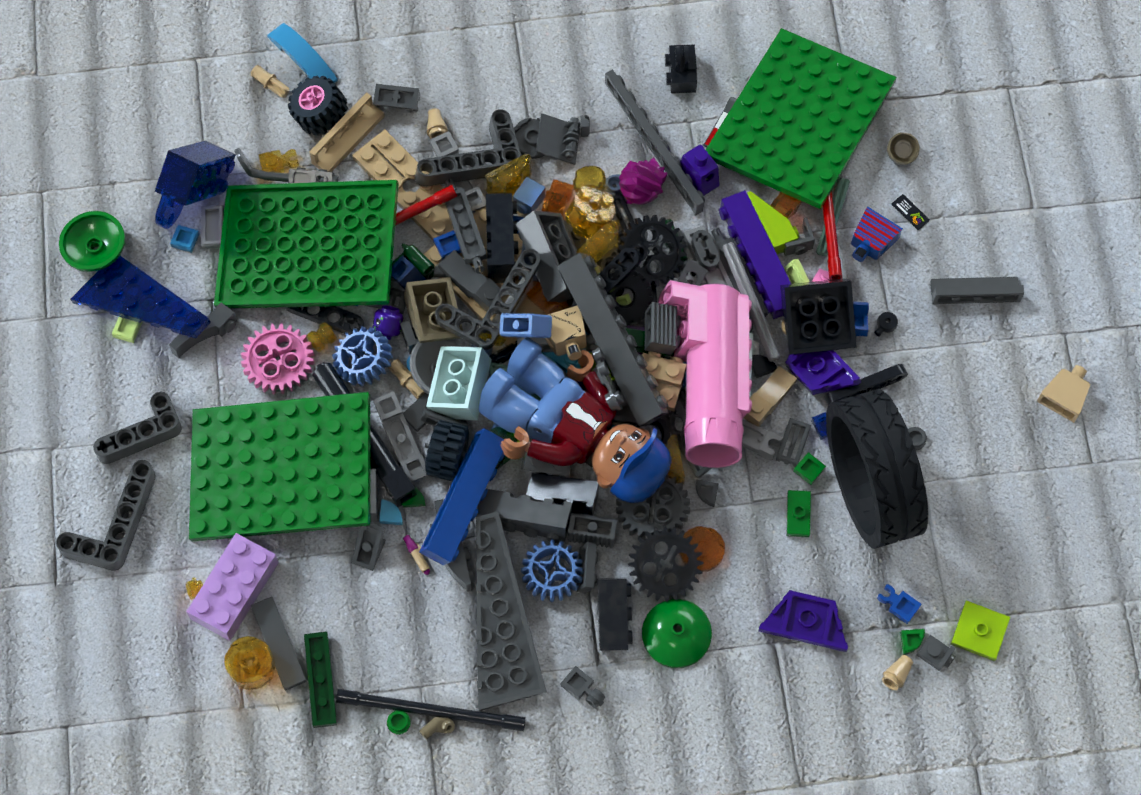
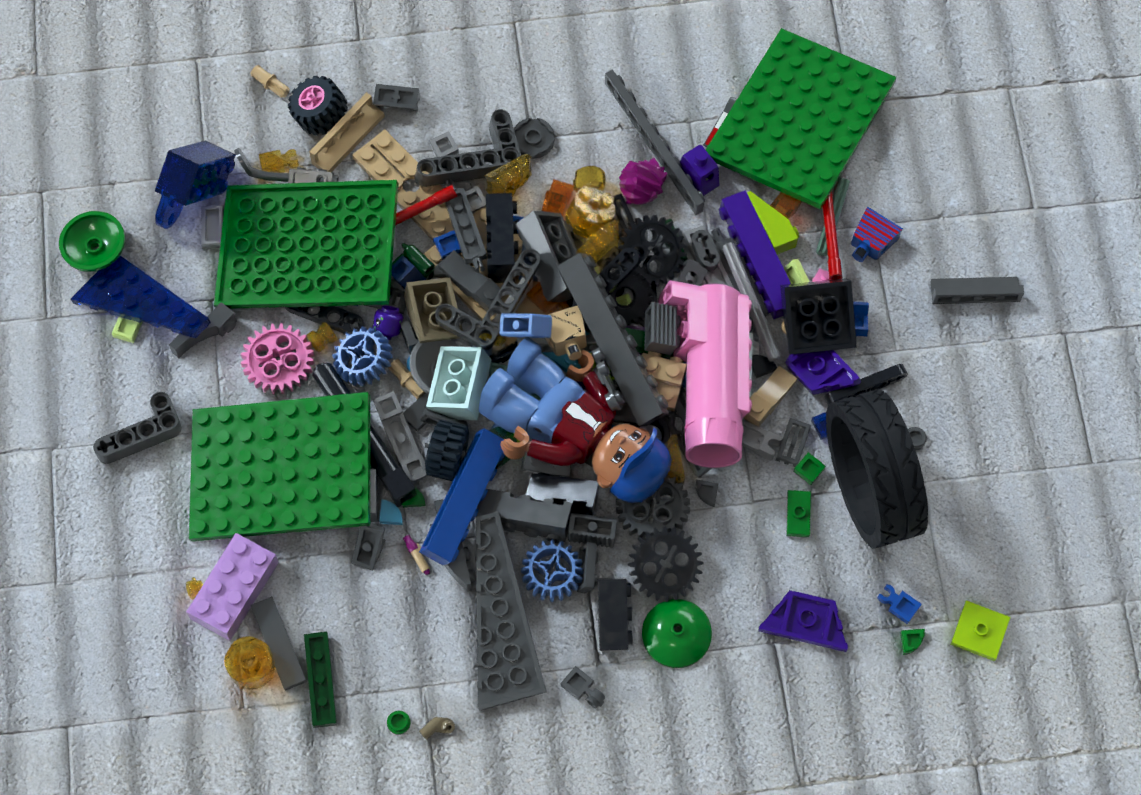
(118, 524): dark grey beam -> none
(184, 238): dark azure tile -> none
(300, 52): dark azure slope -> none
(356, 698): black piece -> none
(436, 124): tan cone -> none
(529, 196): medium blue brick -> none
(558, 138): dark grey hinge -> none
(584, 125): dark grey tile -> none
(610, 181): sand blue plate -> none
(682, 69): black brick -> none
(710, 545): clear orange tile -> none
(803, 245): dark grey bracket -> none
(886, 327): black piece -> none
(897, 673): tan cone -> none
(903, 148): dark tan hair -> none
(910, 212): black sticker -> none
(936, 653): dark grey bracket -> none
(1066, 393): tan torso -> none

